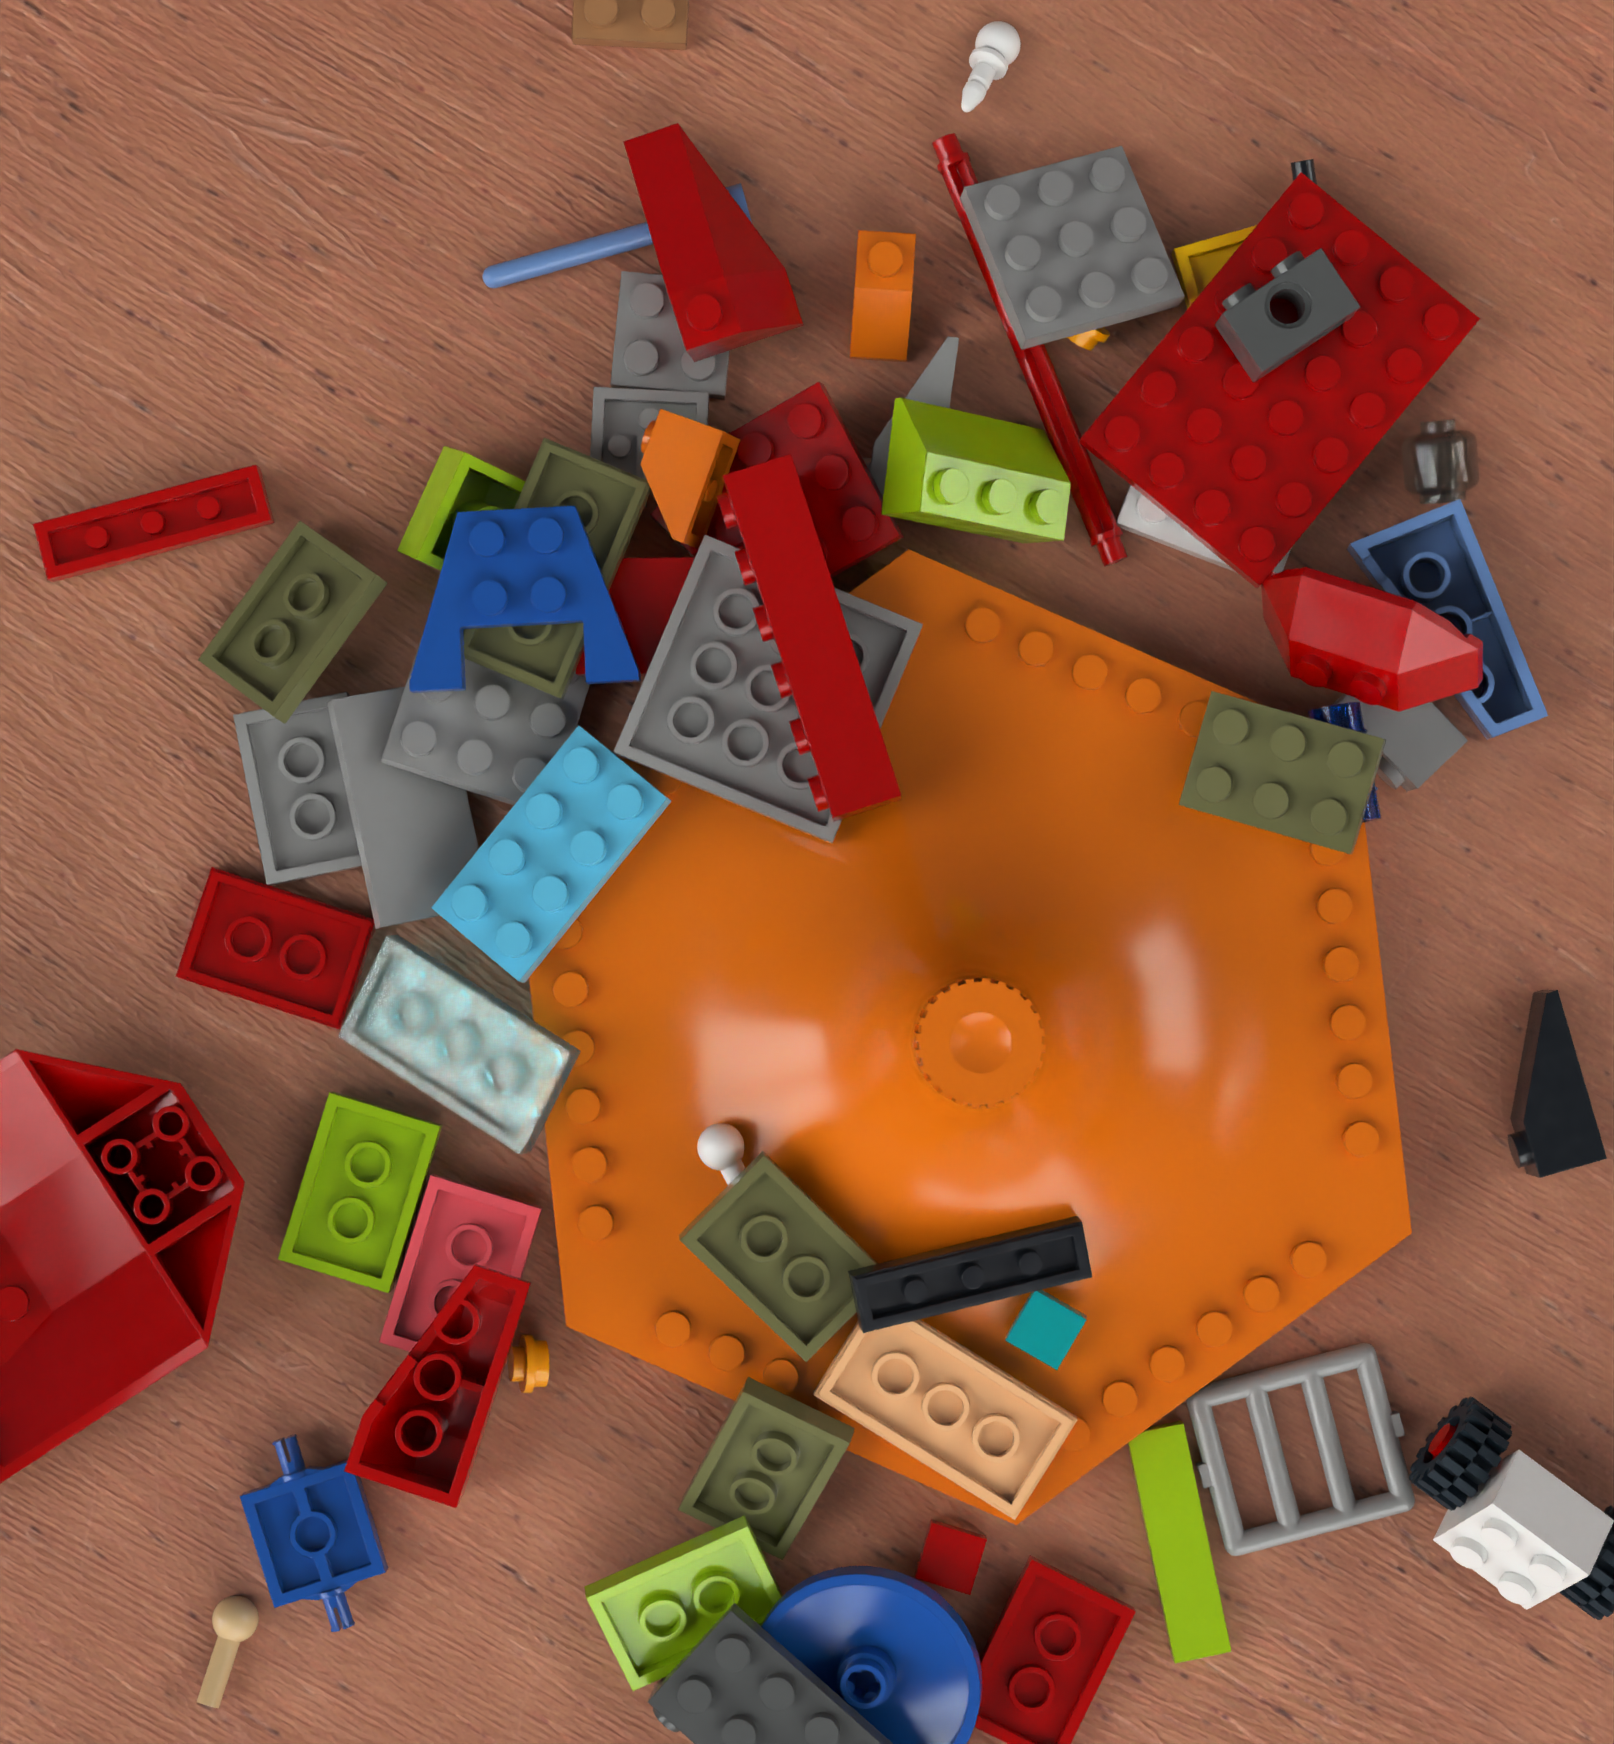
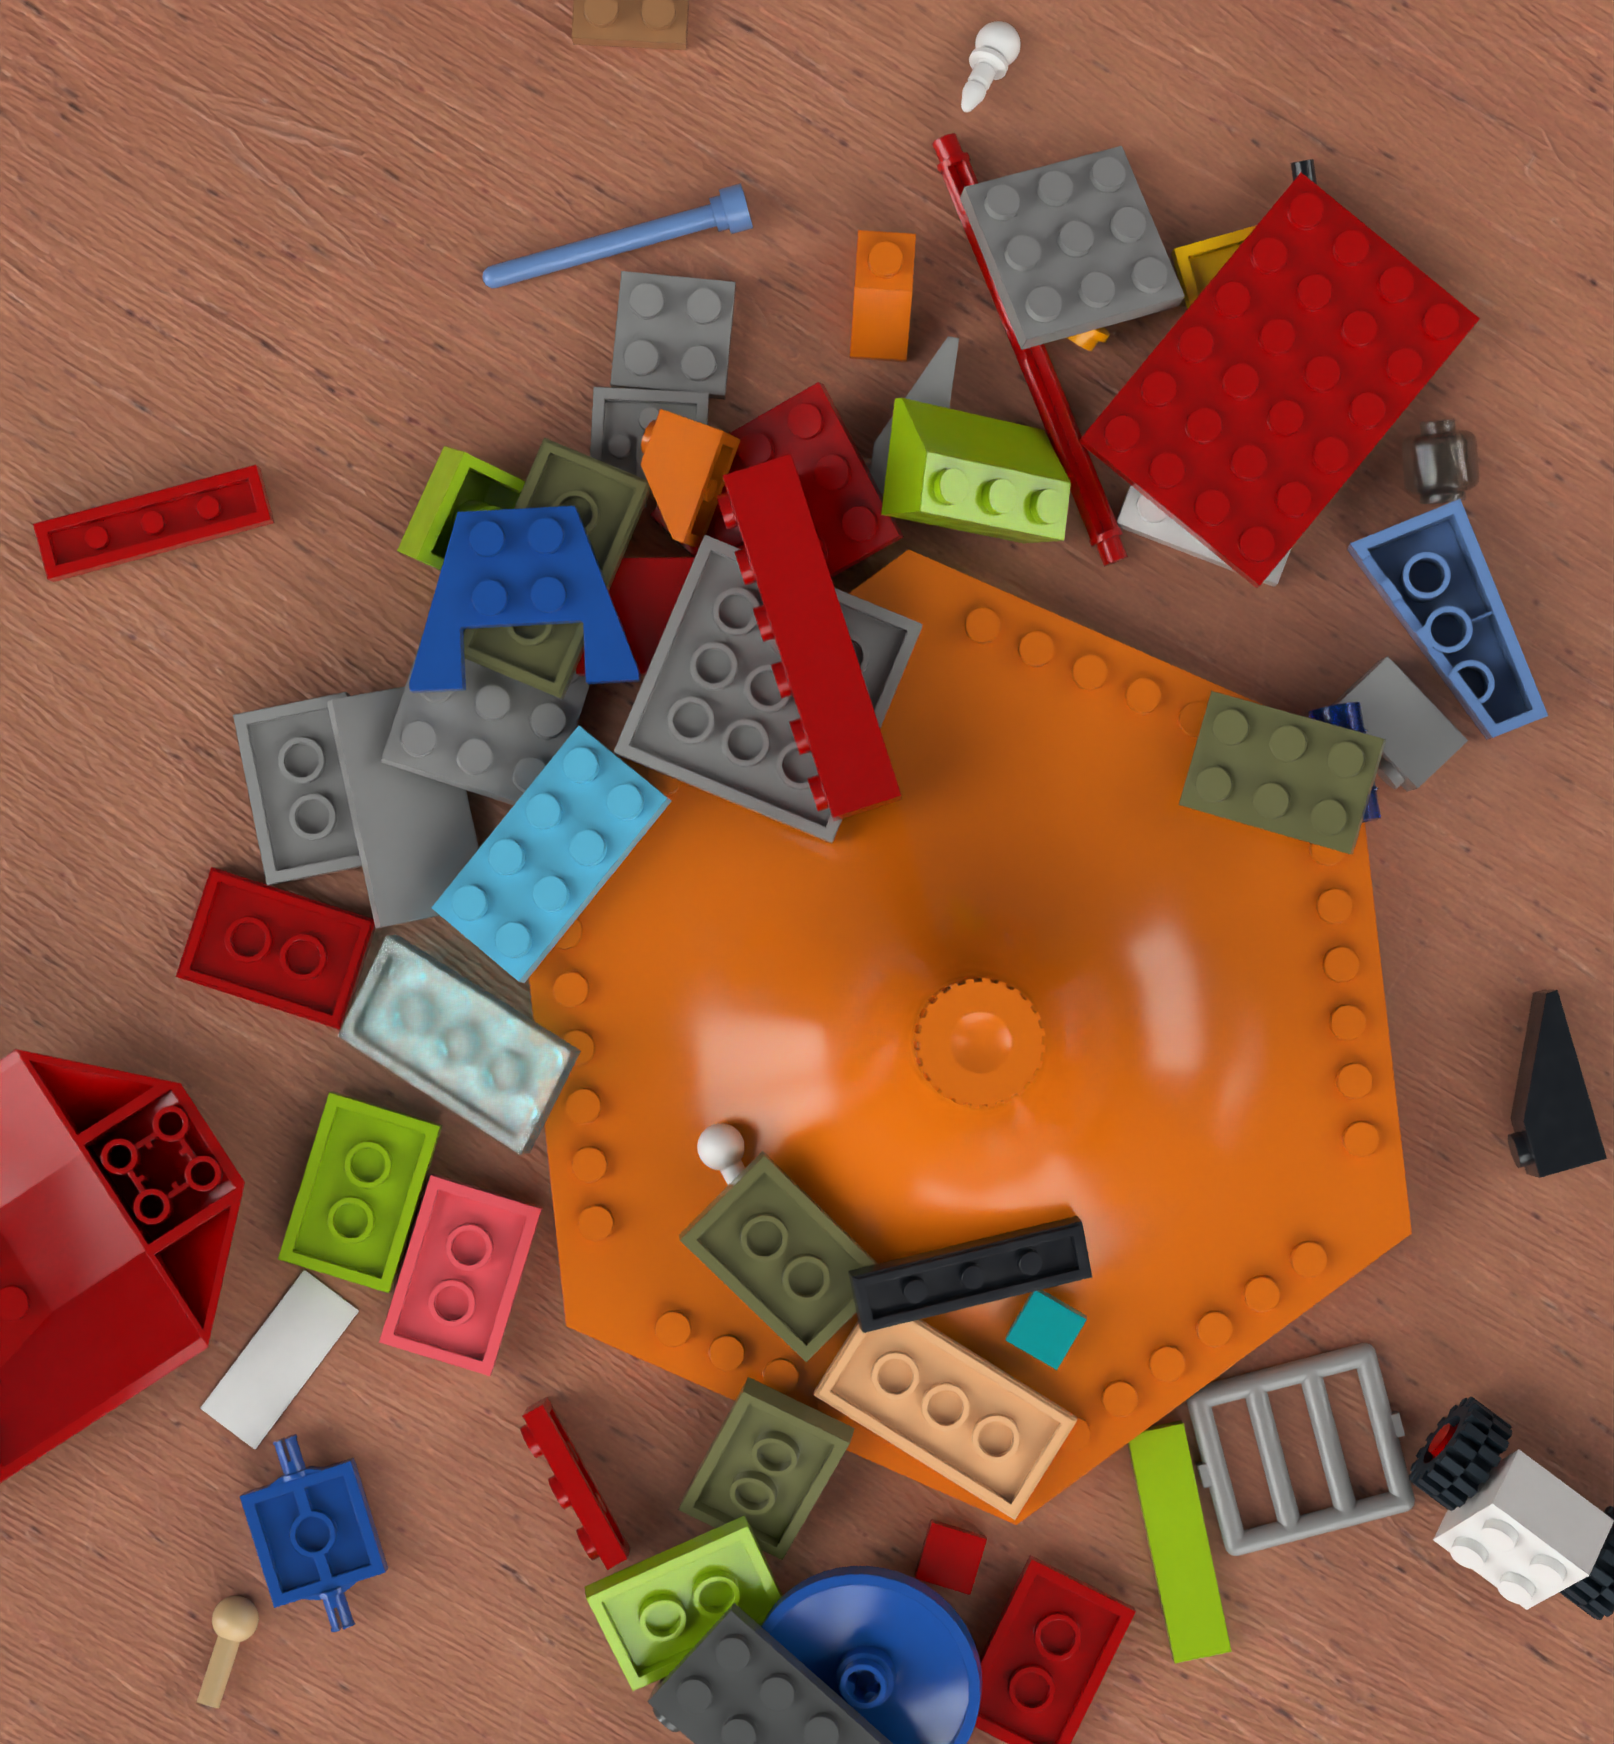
(279, 1359): none -> white sticker
(292, 621): olive plate -> none
(437, 1403): red wedge -> none
(529, 1363): light orange plate -> none
(574, 1485): none -> red plate
(712, 258): red wedge -> none
(1320, 302): dark grey brick -> none
(1367, 641): red wedge -> none

